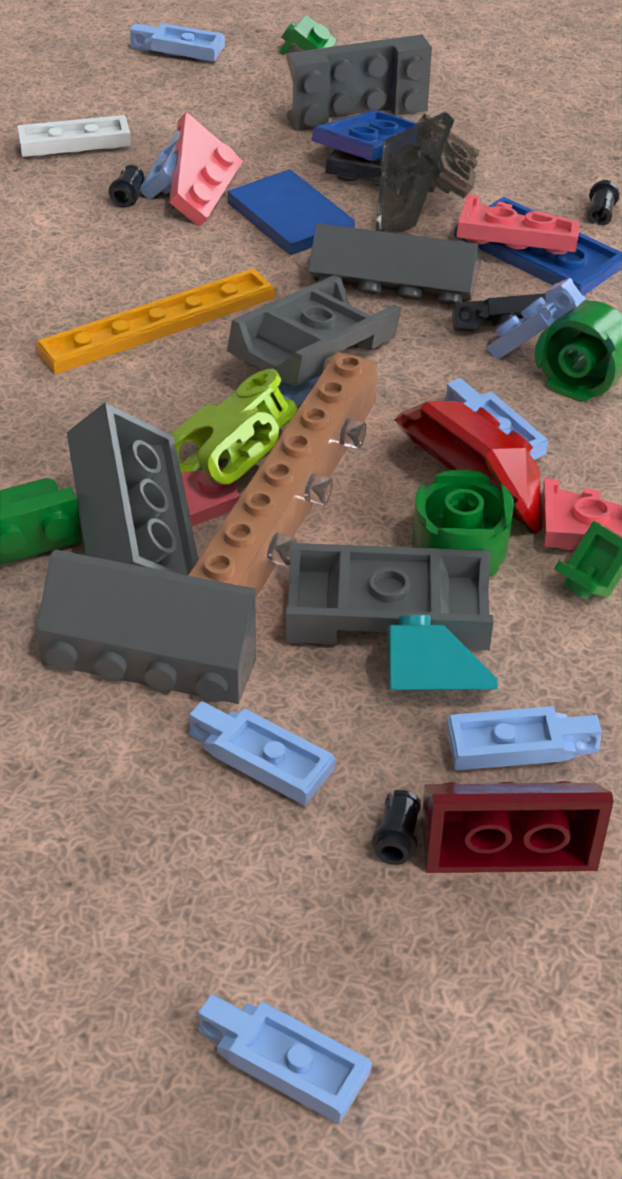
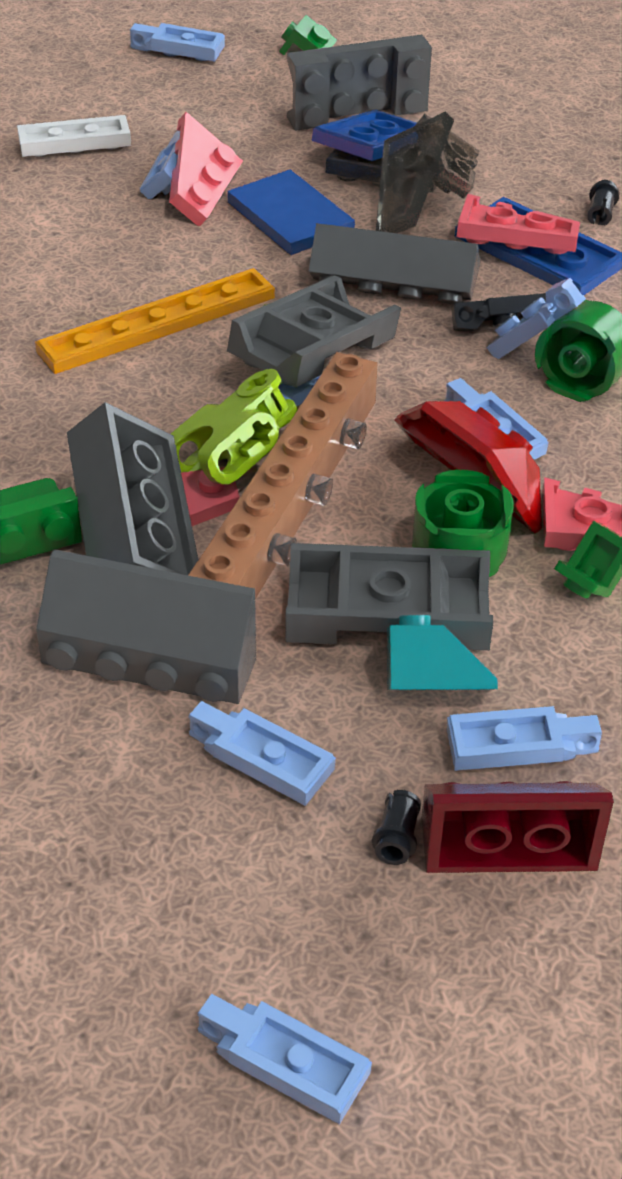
(125, 188): black pin -> none

